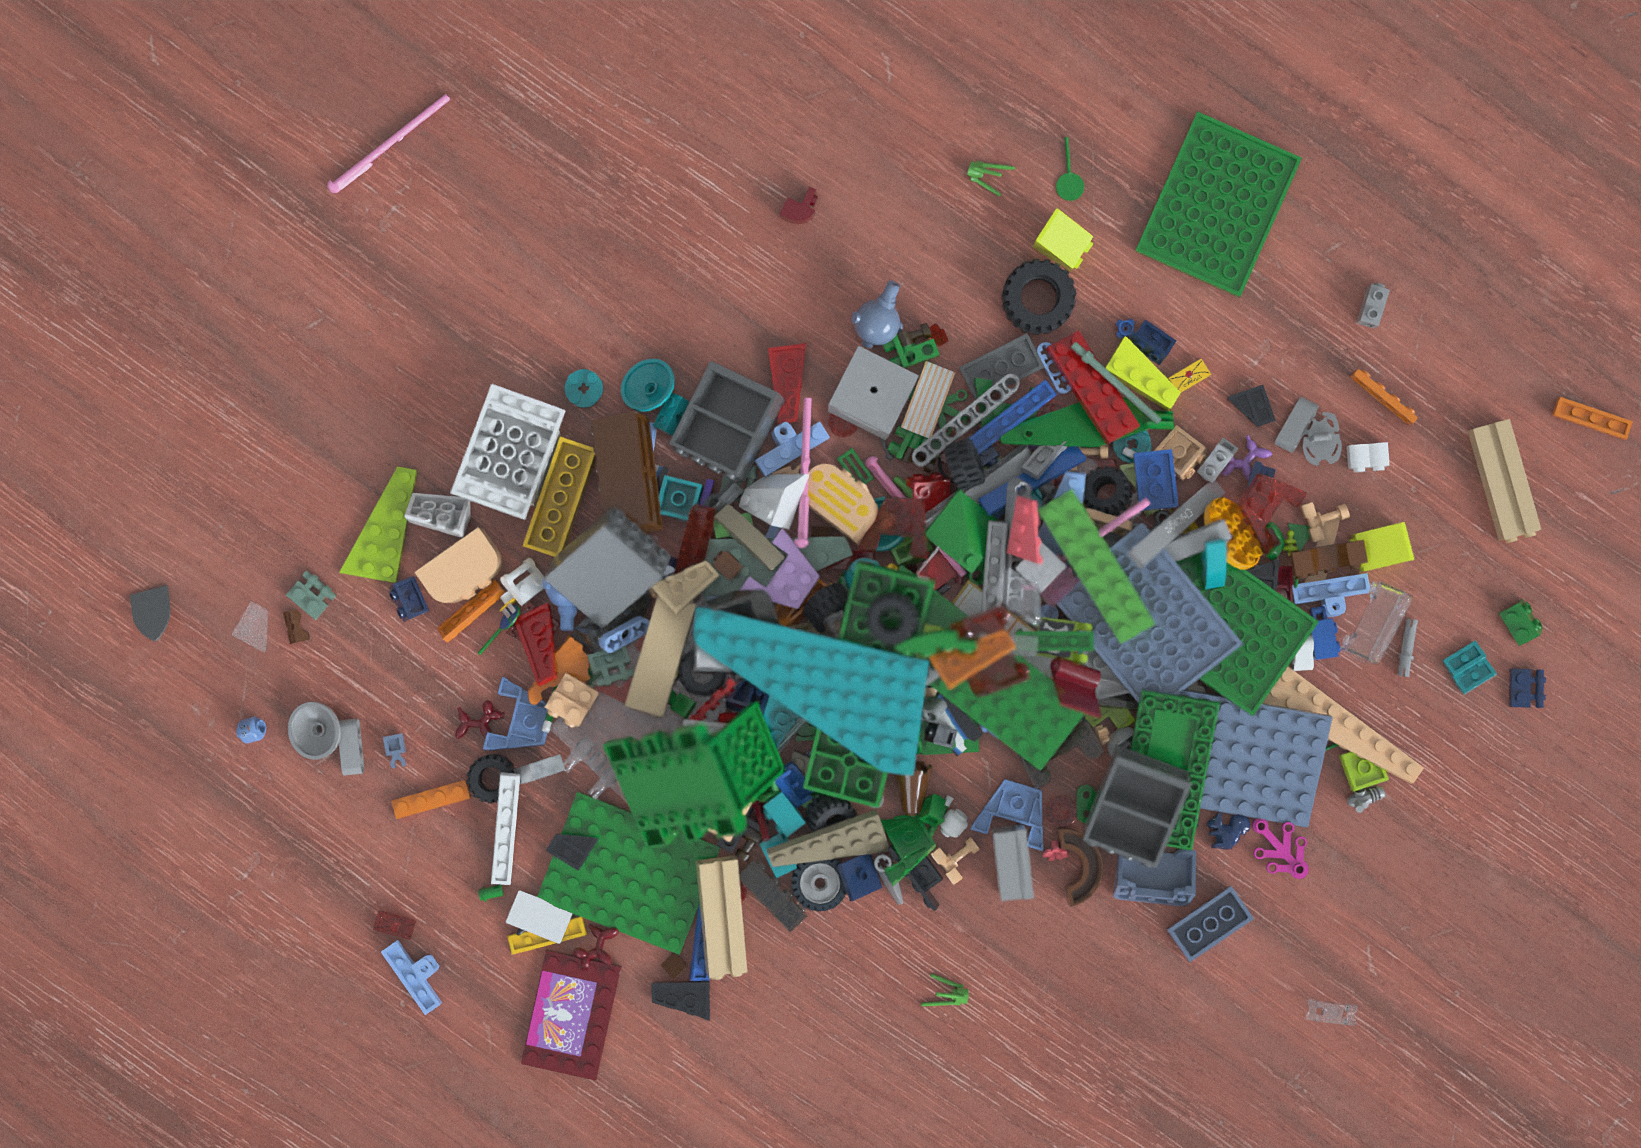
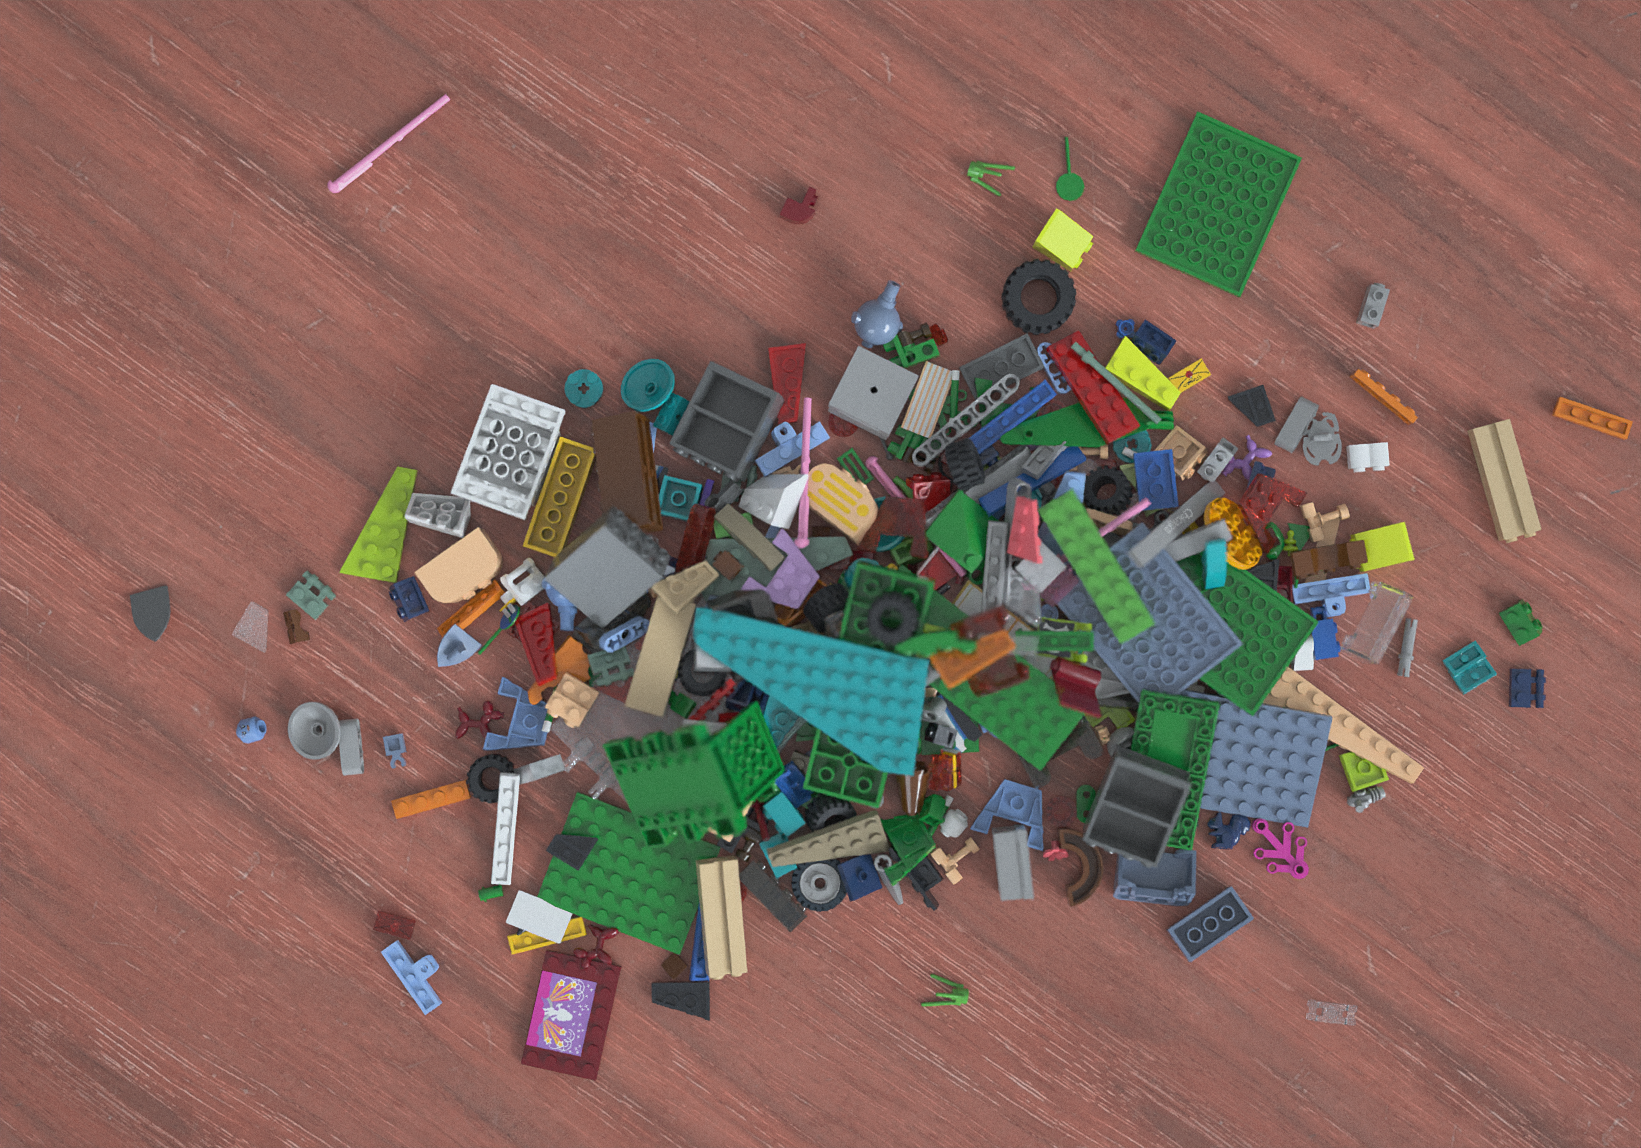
(456, 647): none -> shield
(945, 770): none -> clear red hips
(954, 394): none -> green bar

